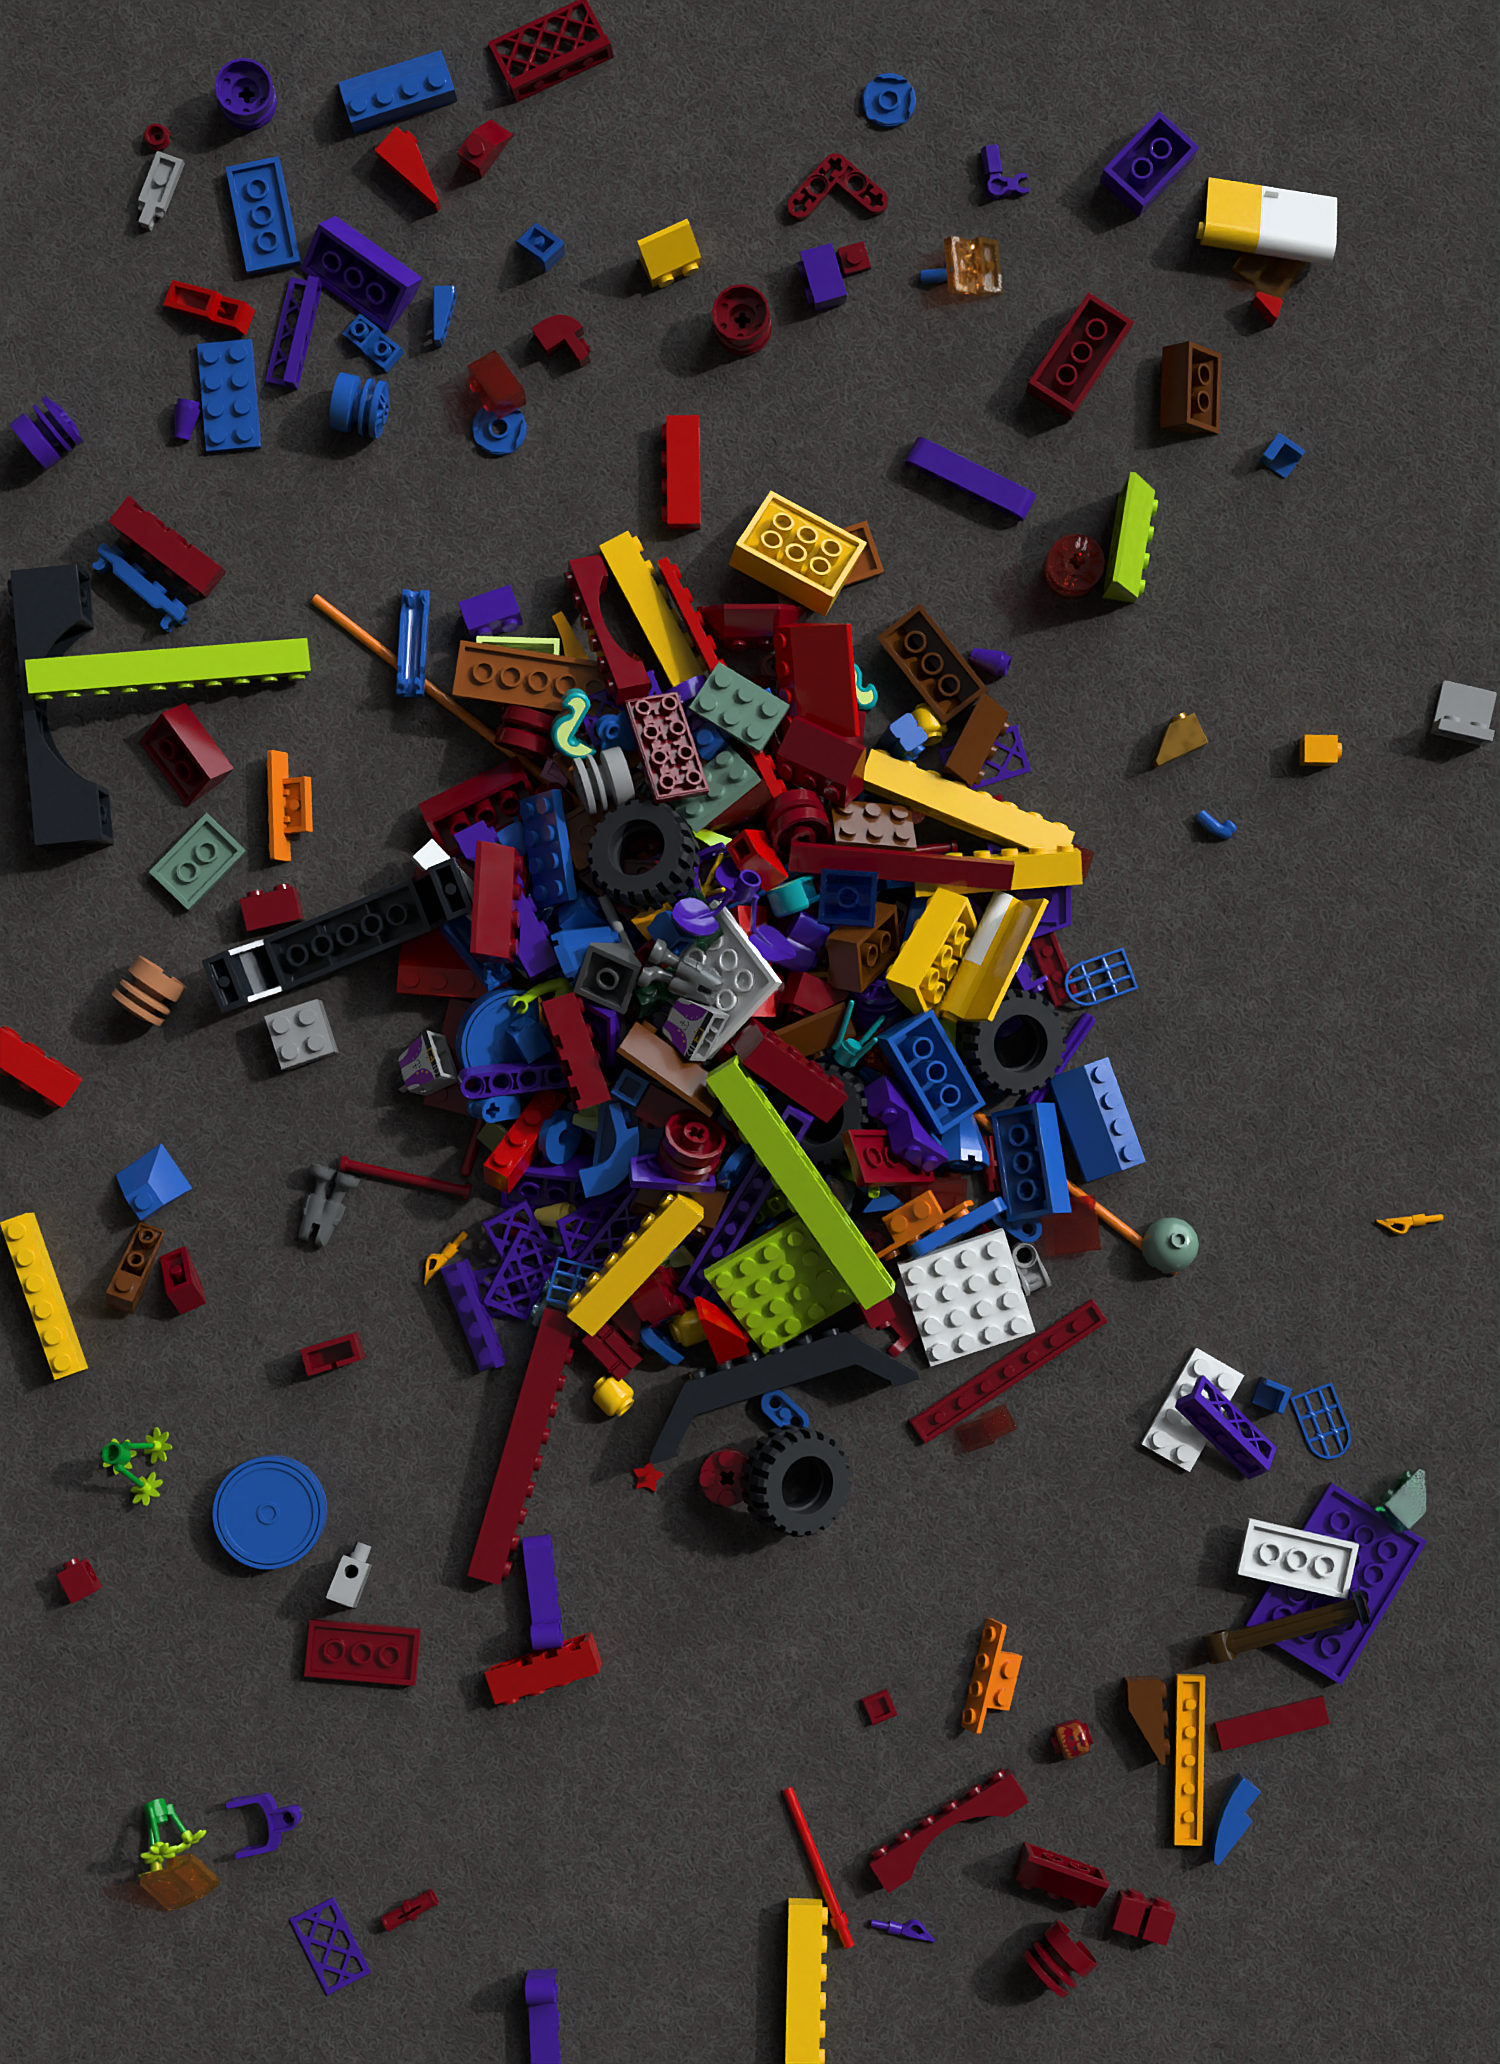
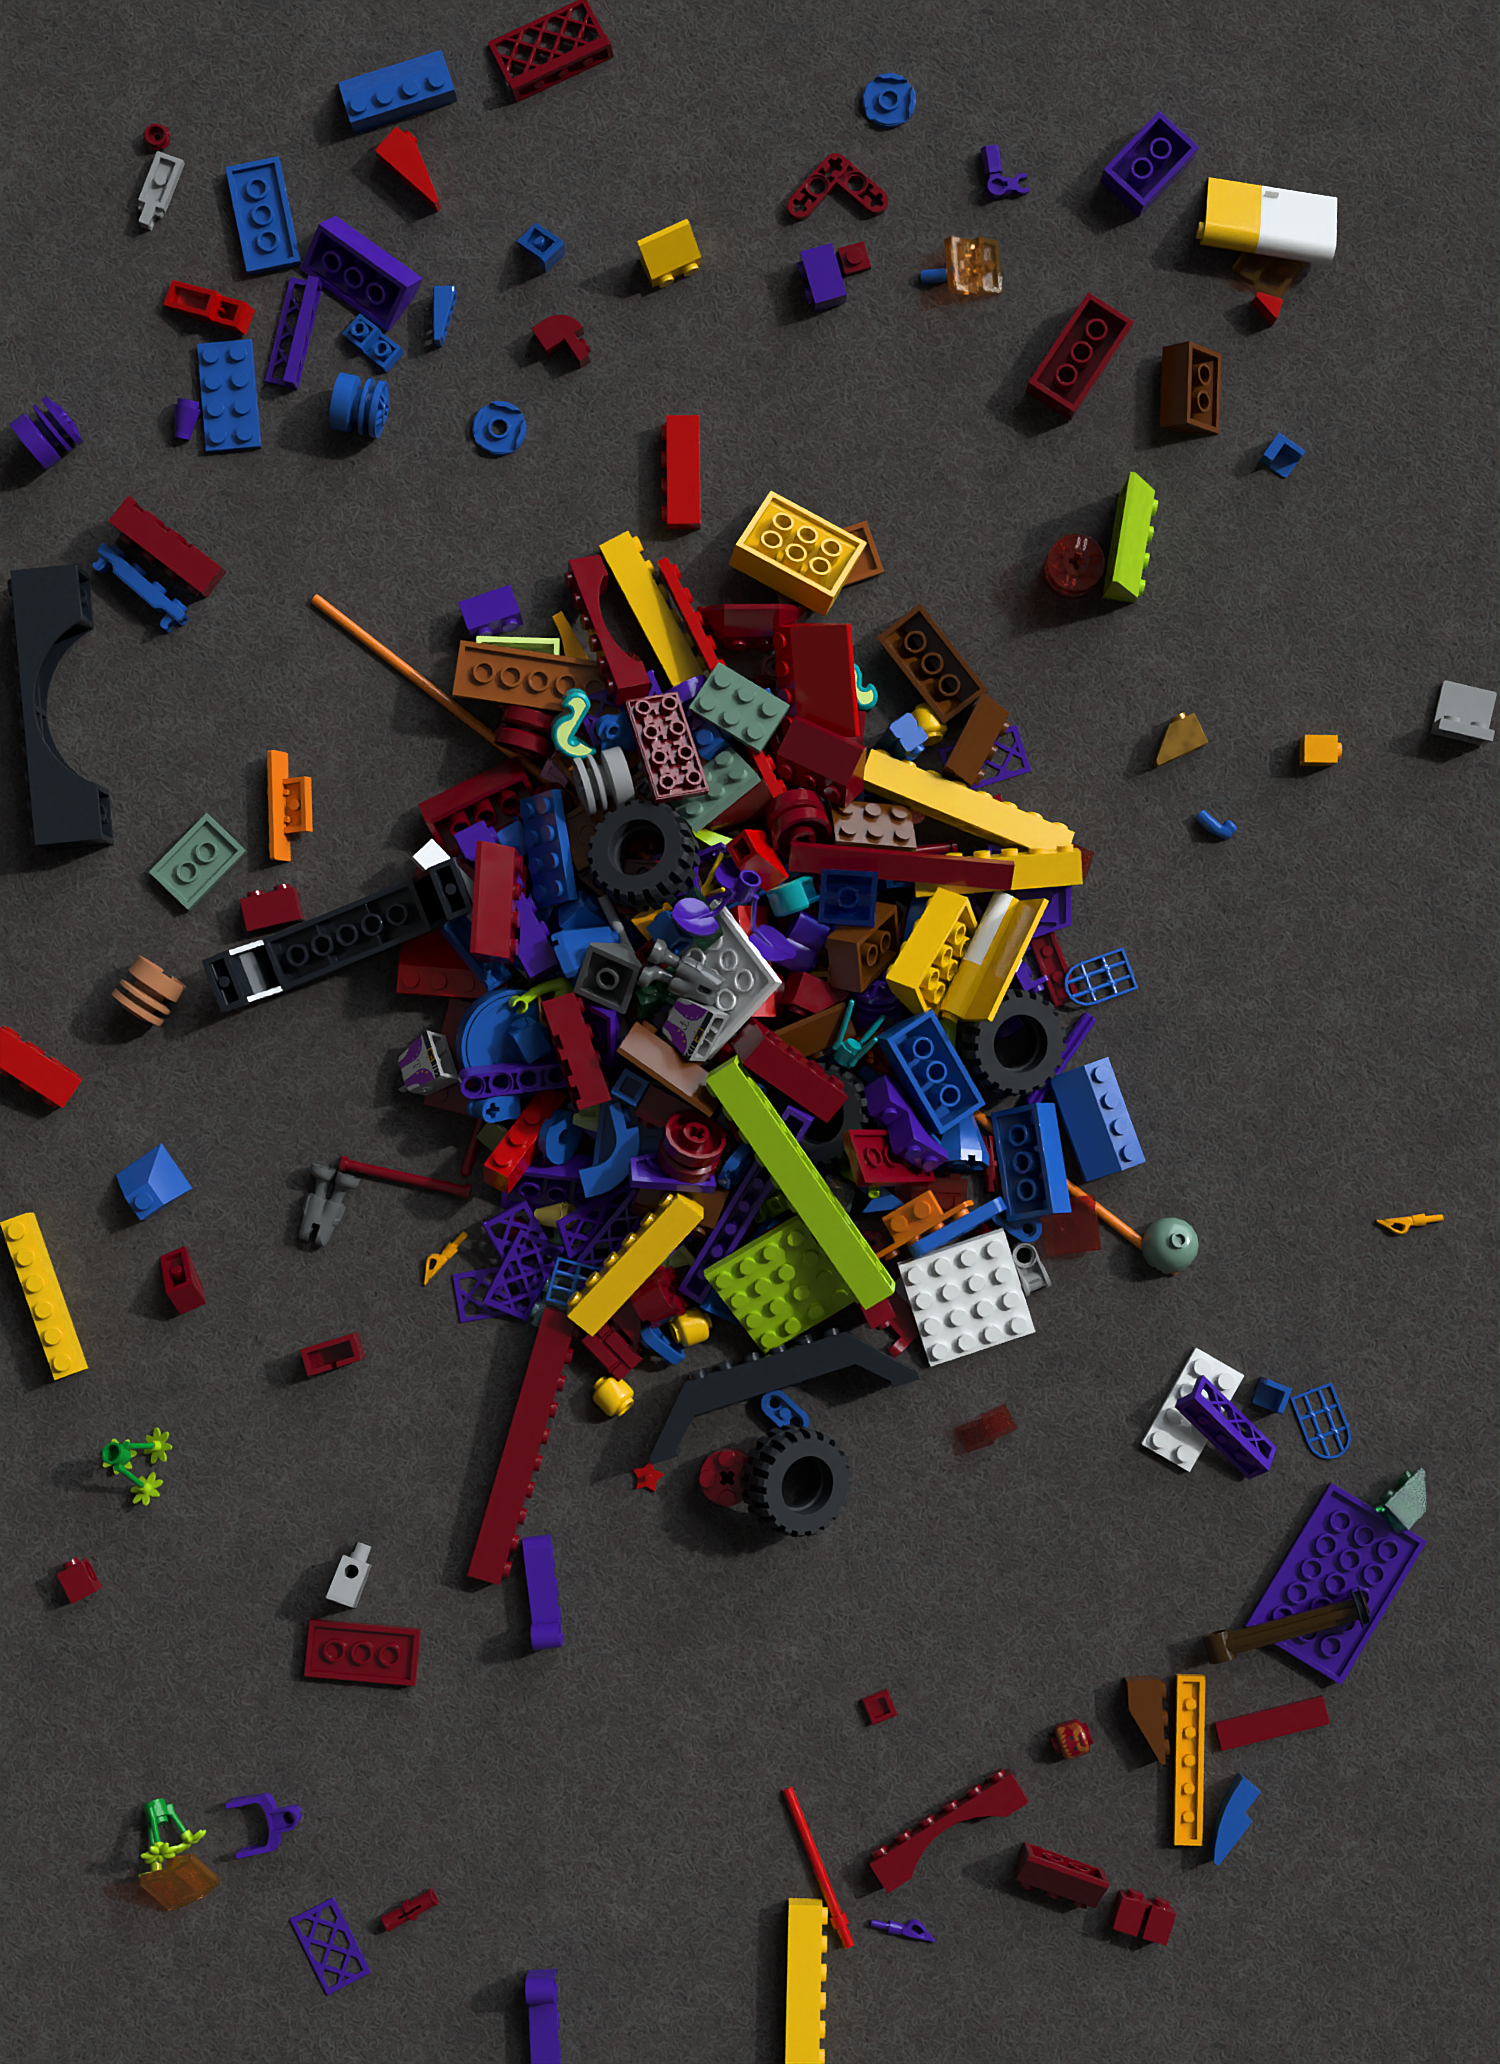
(134, 1269): reddish brown slope -> none
(167, 668): lime brick -> none
(185, 754): dark red slope -> none
(244, 78): dark purple wheel -> none
(270, 1511): blue brick -> none
(301, 1034): light grey brick -> none
(412, 643): blue piece -> none
(473, 1314): dark purple fence -> none
(483, 147): dark red slope -> none
(496, 385): clear red brick -> none
(543, 1669): red wedge -> none
(722, 1330): red slope -> none
(737, 305): dark red wheel -> none
(970, 477): dark purple beam -> none
(991, 661): dark purple cone -> none
(992, 1677): orange bracket -> none
(1008, 1371): dark red tile -> none
(1059, 1959): dark red wheel -> none
(1297, 1558): white plate -> none

